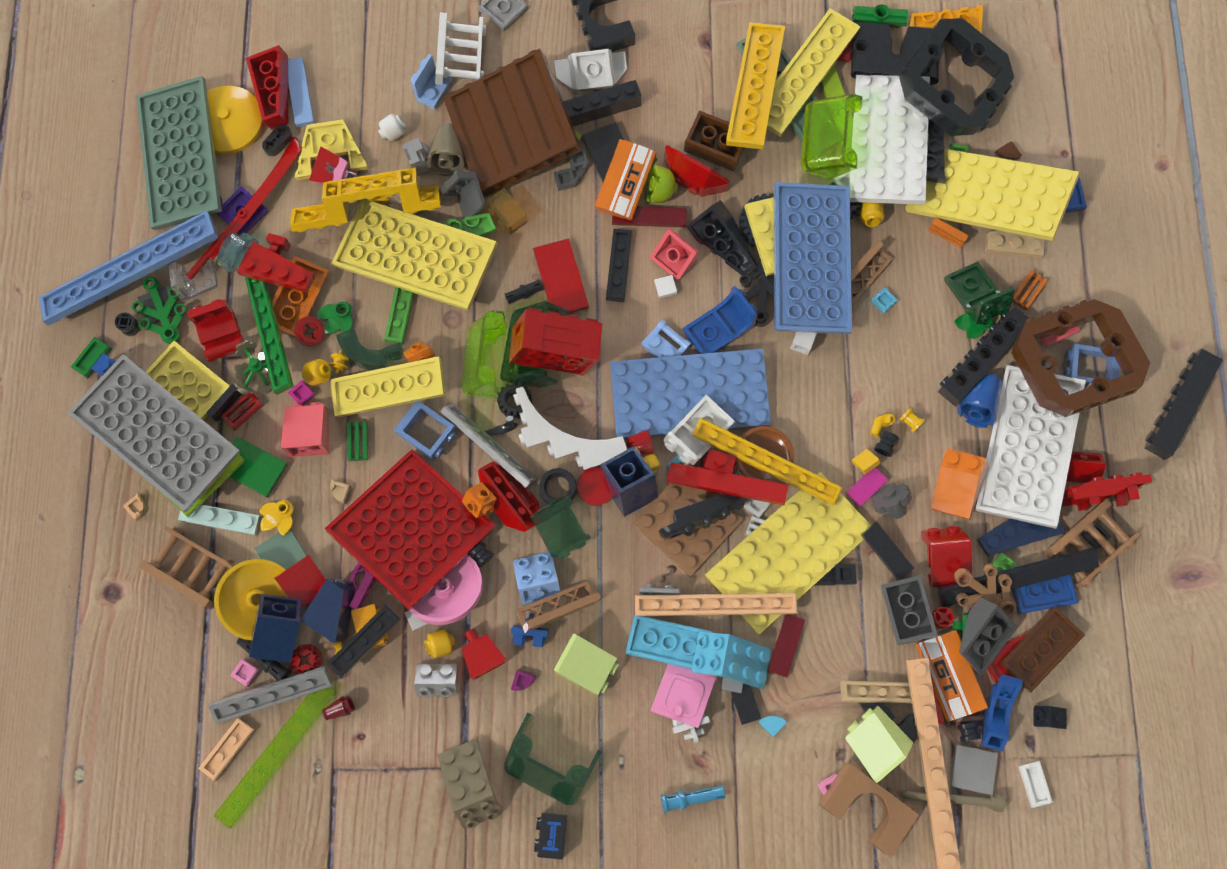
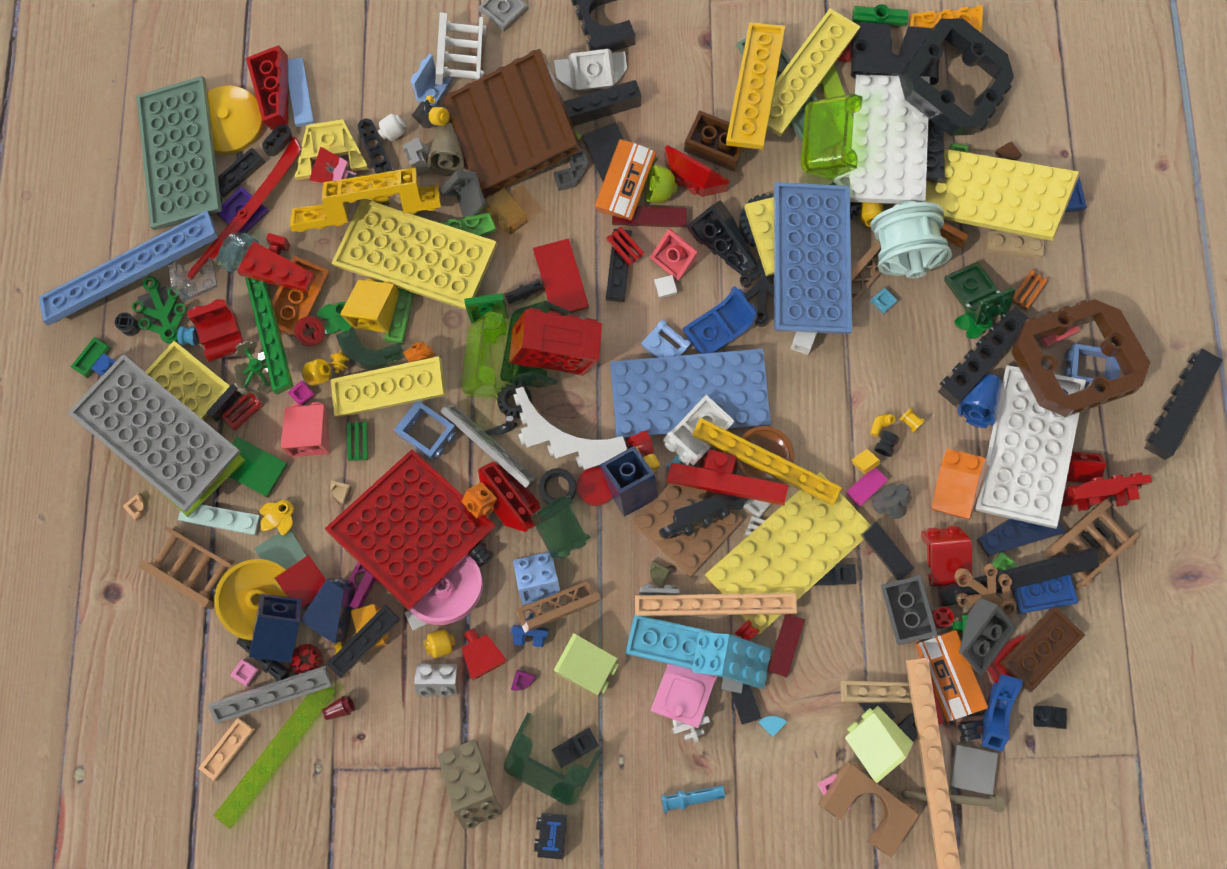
(187, 336): none -> dark azure wheel
(239, 171): none -> black tile
(371, 305): none -> yellow slope
(376, 150): none -> black beam
(430, 116): none -> piece
(480, 305): none -> green tile
(575, 748): none -> black slope
(615, 234): none -> red tile
(658, 573): none -> olive tile
(747, 631): none -> red wheel
(911, 239): none -> light aqua wheel
(1035, 784): white tile -> none

